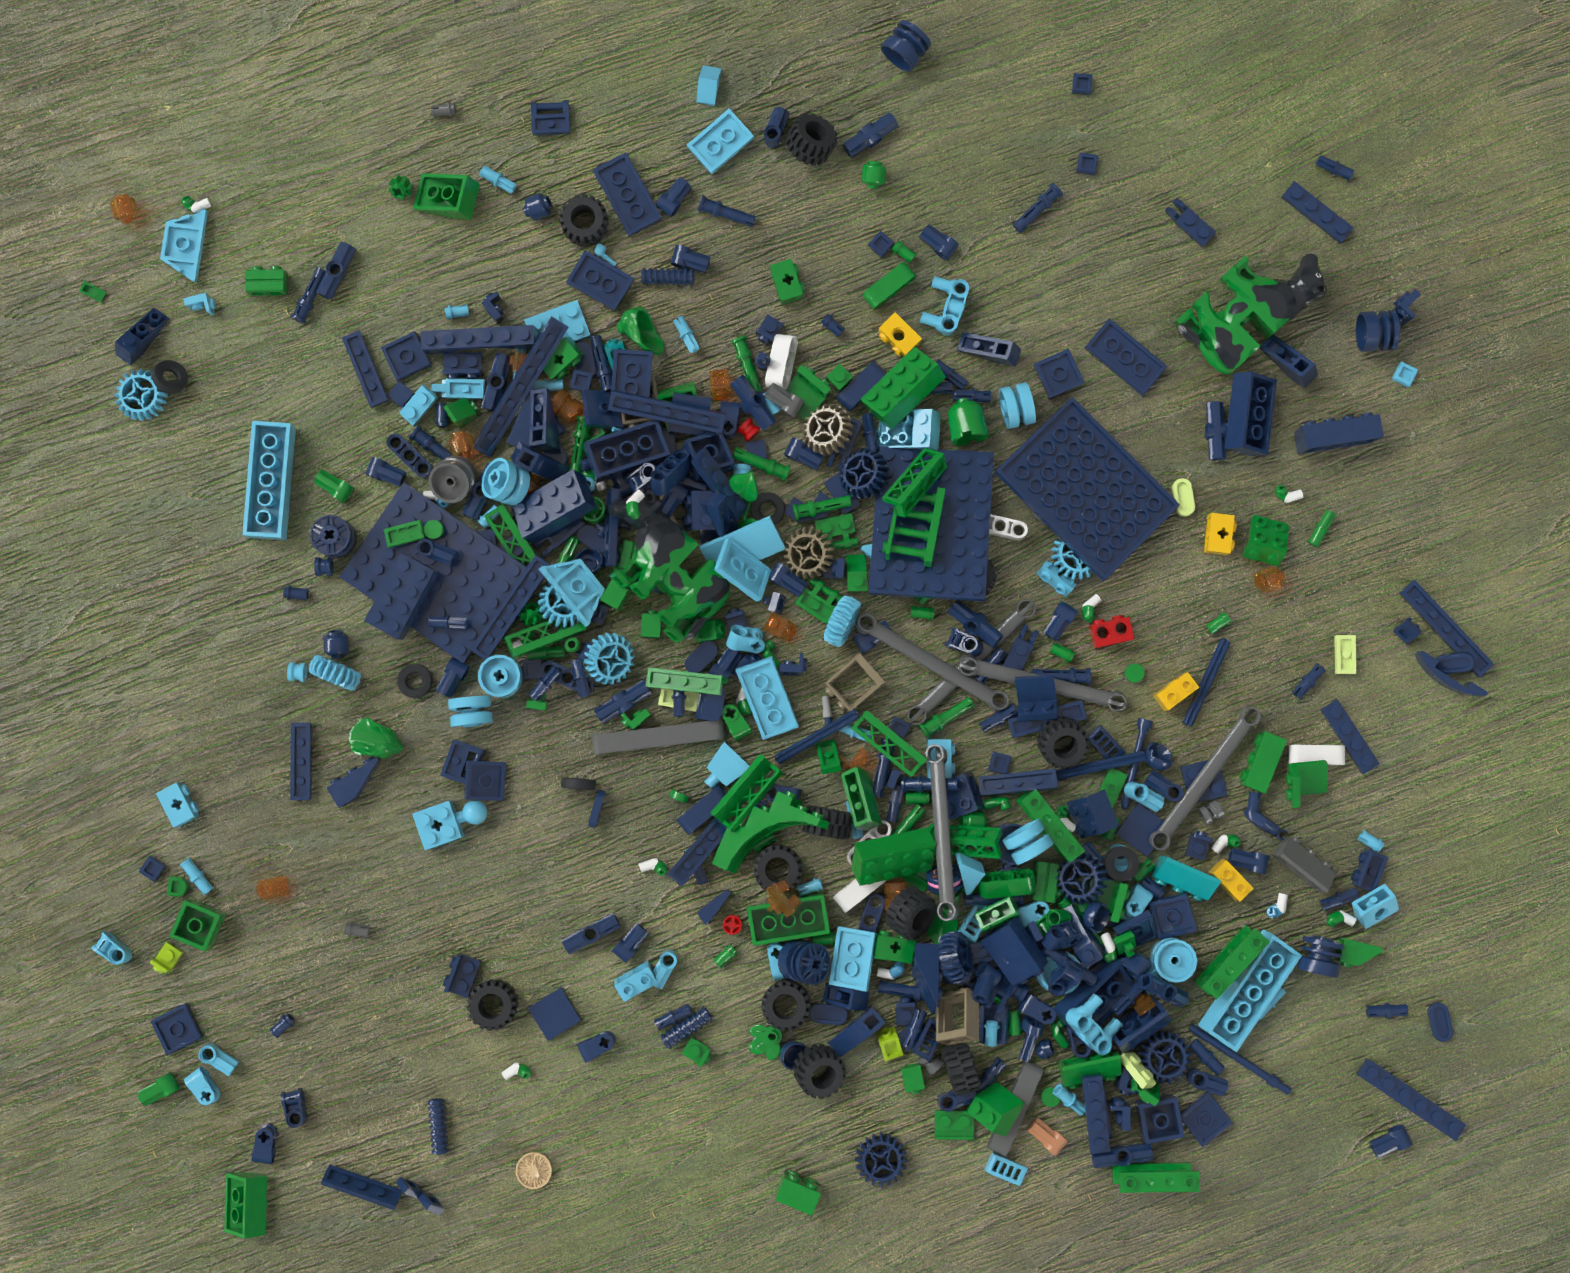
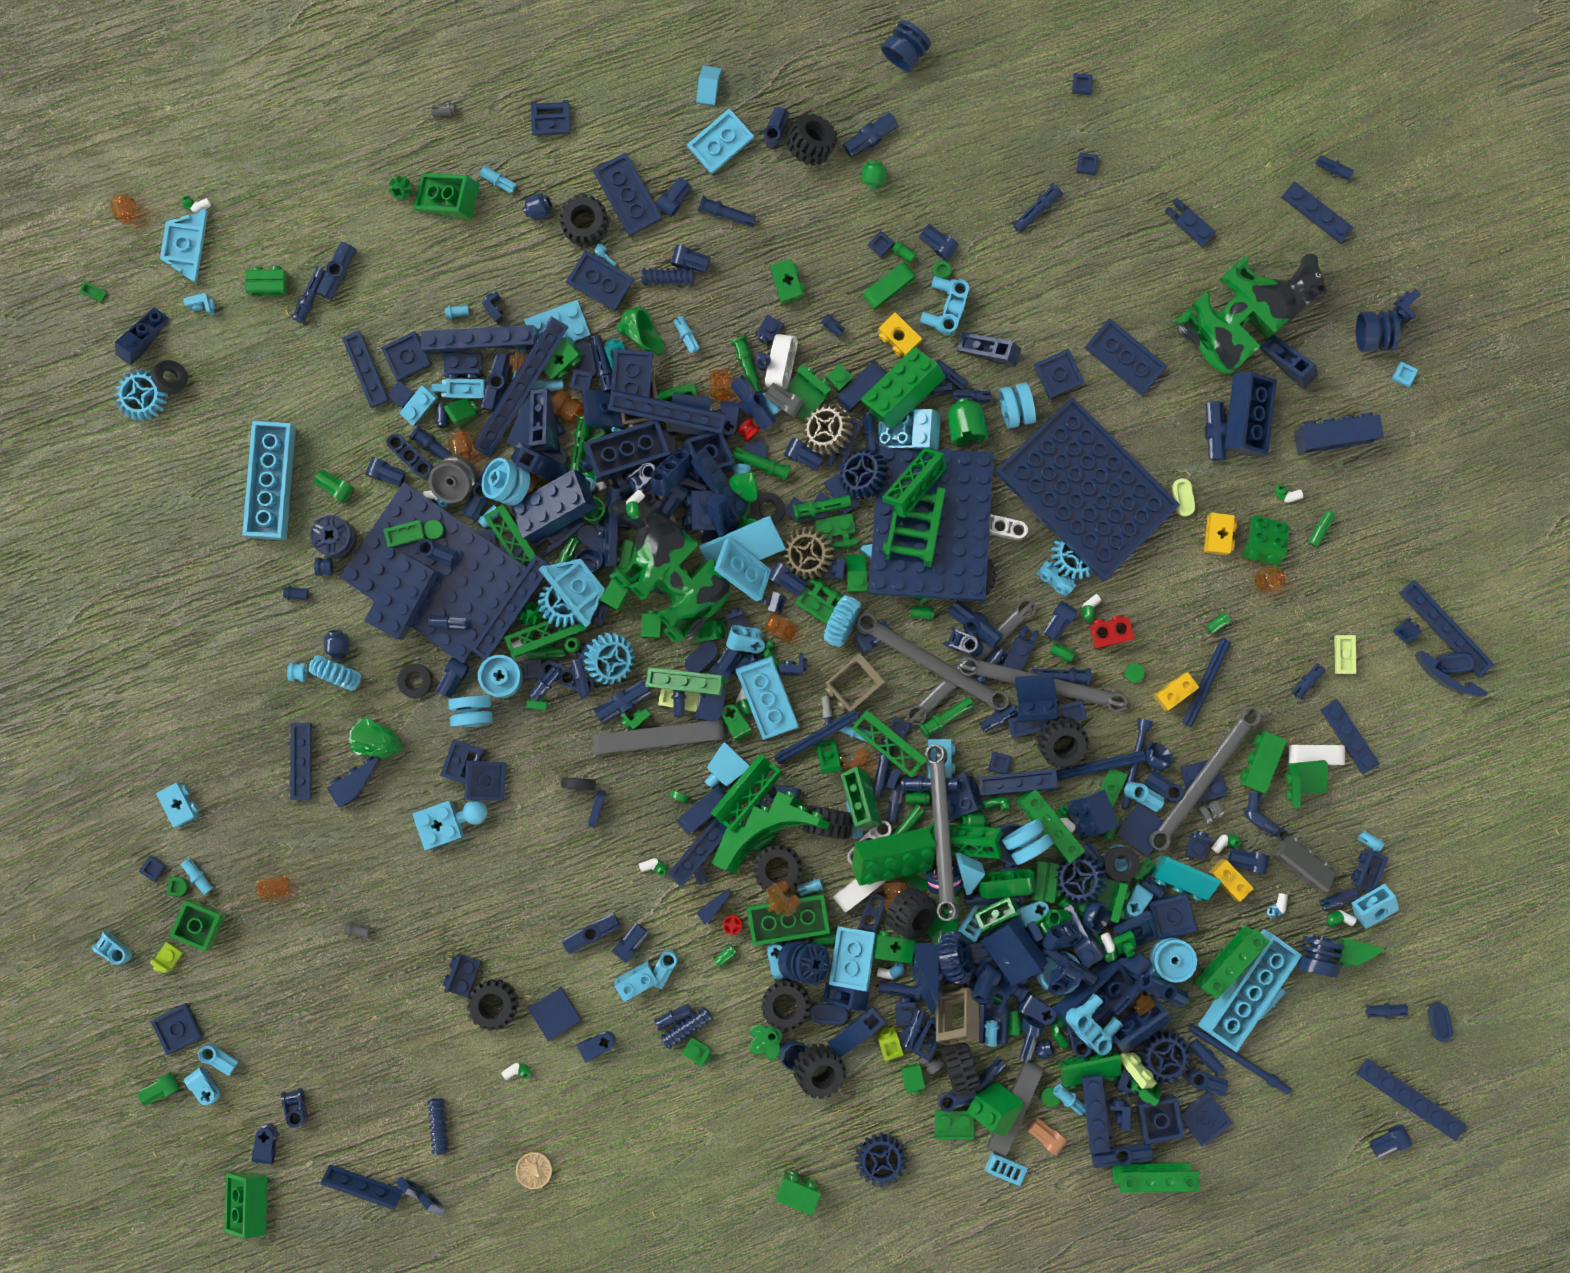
(282, 1025): dark blue pin -> none
(942, 269): none -> green tile
(1099, 729): dark blue slope -> none

